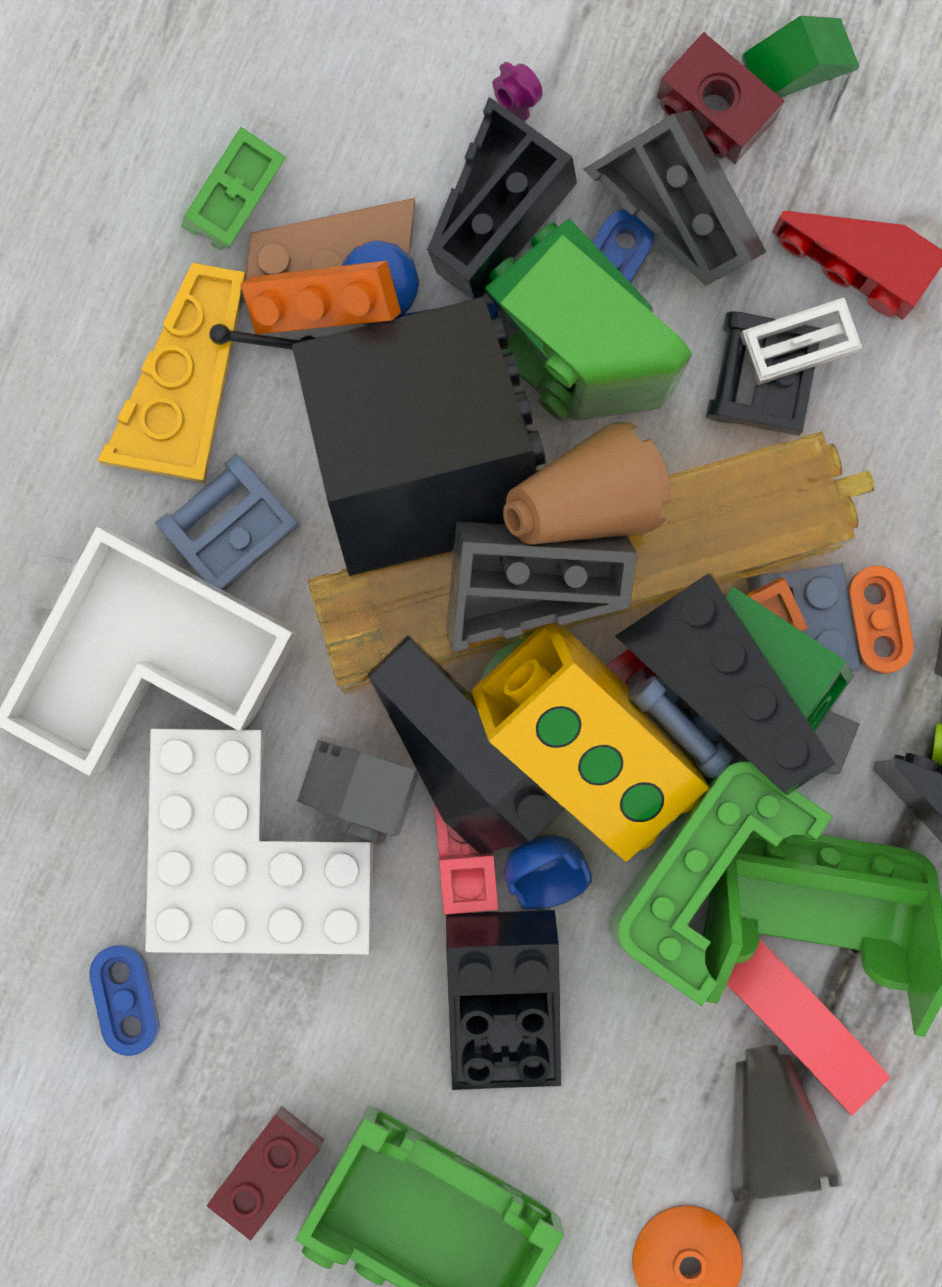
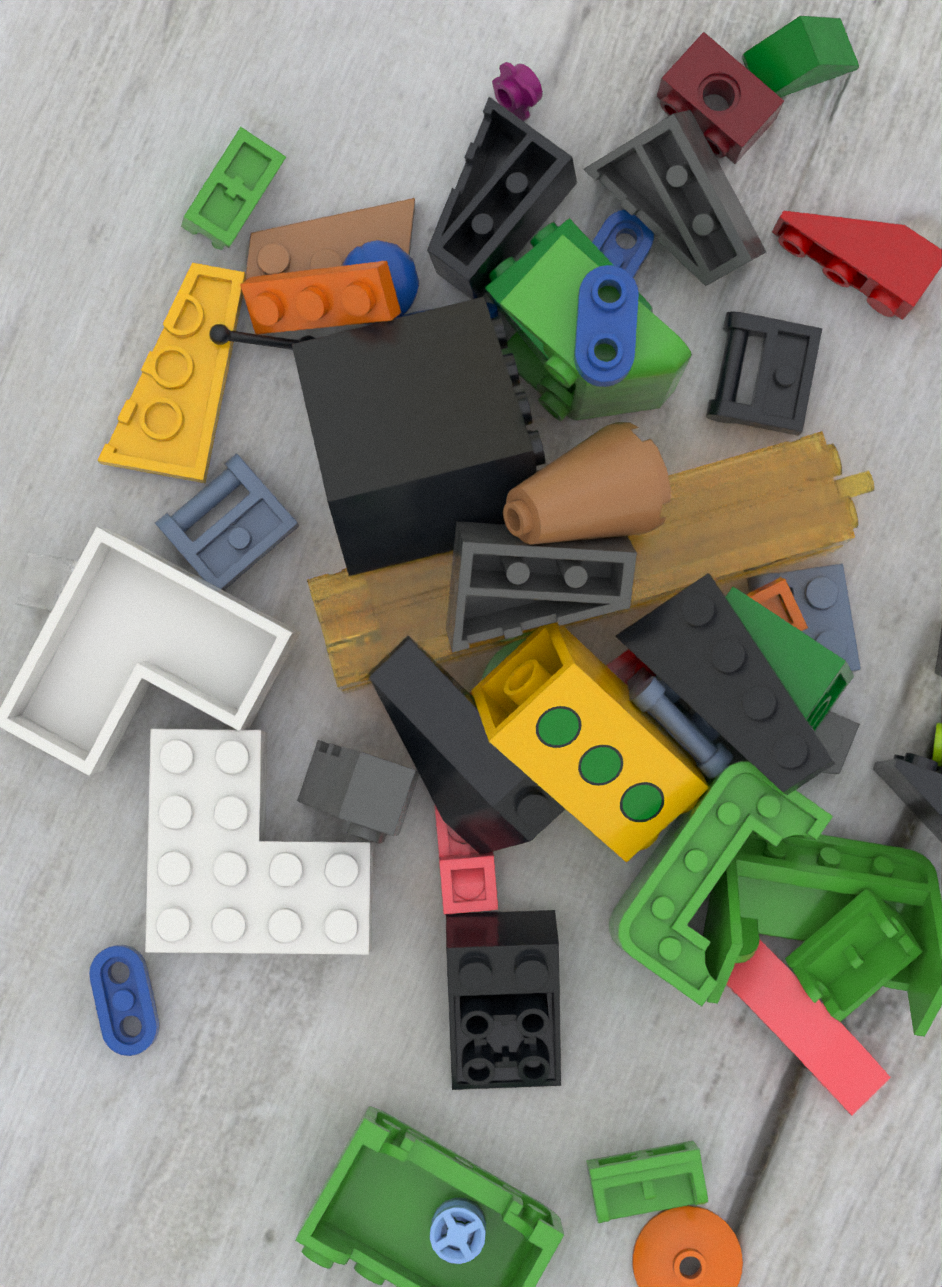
(266, 1173): dark red brick -> none
(462, 1240): none -> light blue wheel
(547, 872): blue hair -> none
(606, 324): none -> blue plate
(647, 1181): none -> bright green hinge
(758, 355): white tile -> none
(775, 1131): clear smoke cone -> none
(854, 954): none -> bright green hinge
(881, 620): orange plate -> none

